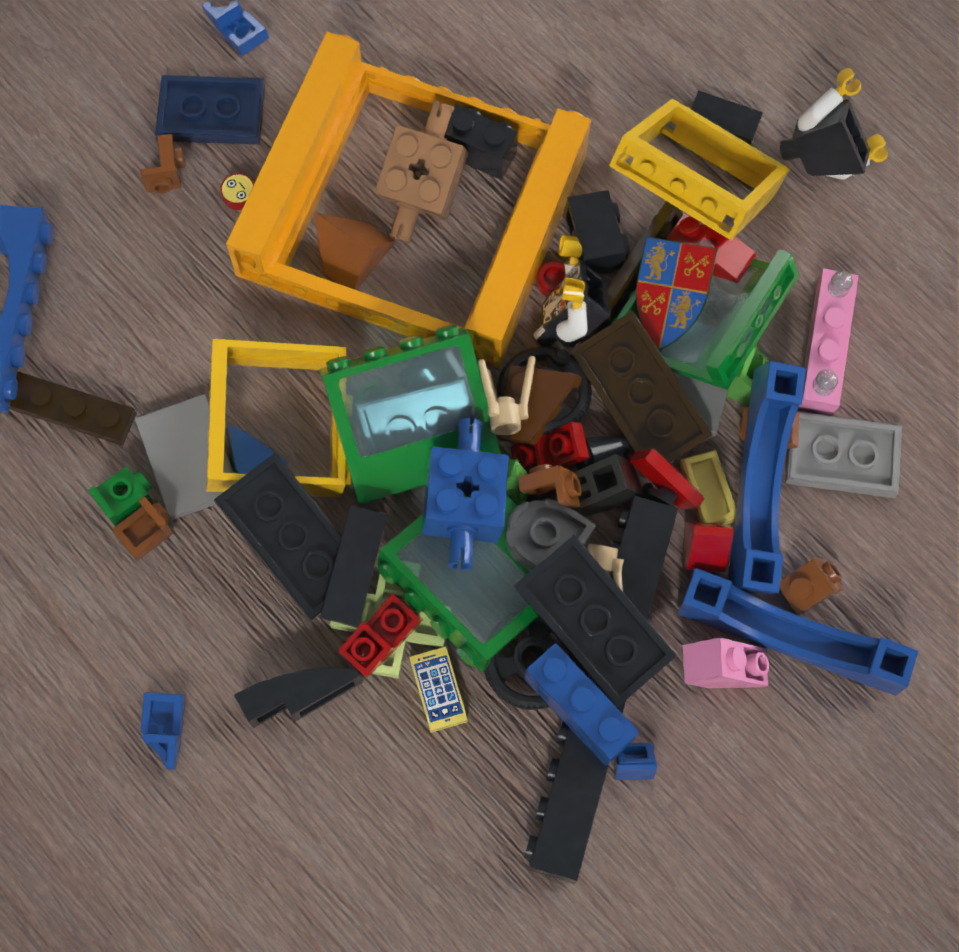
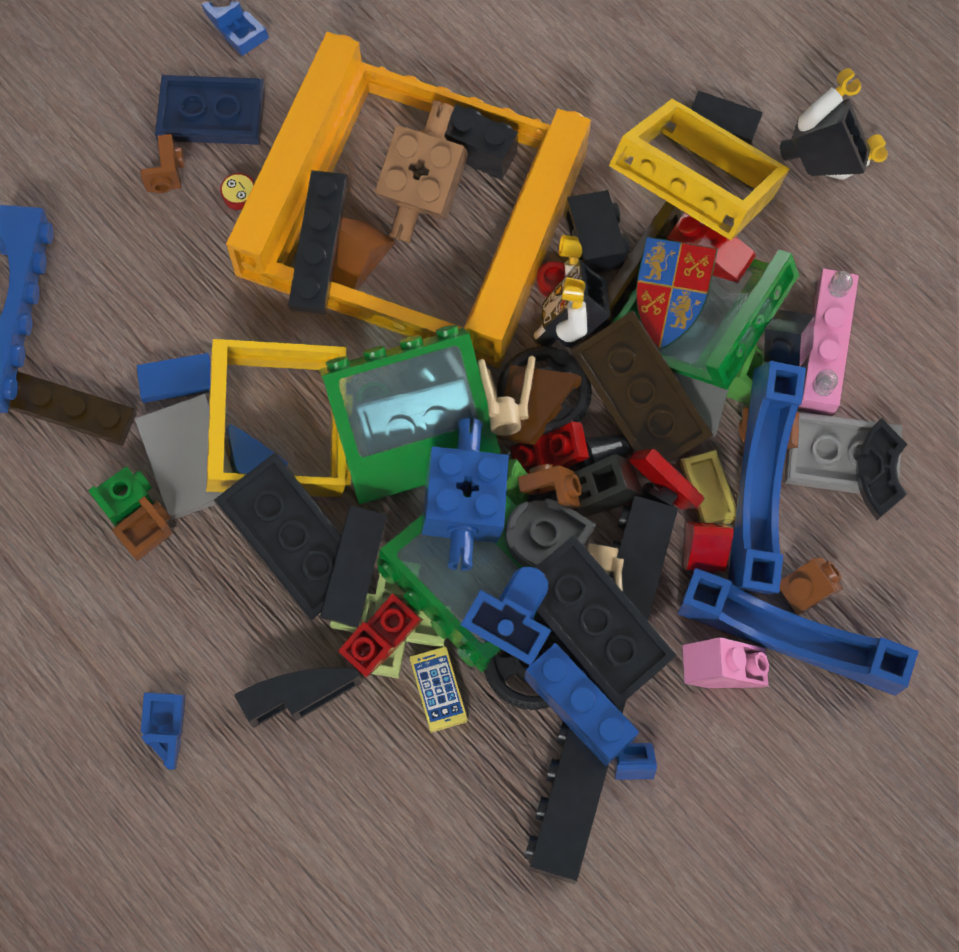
(174, 377): none -> blue tile
(318, 242): none -> black plate
(509, 619): none -> blue brick
(789, 337): none -> black brick
(878, 469): none -> black tile

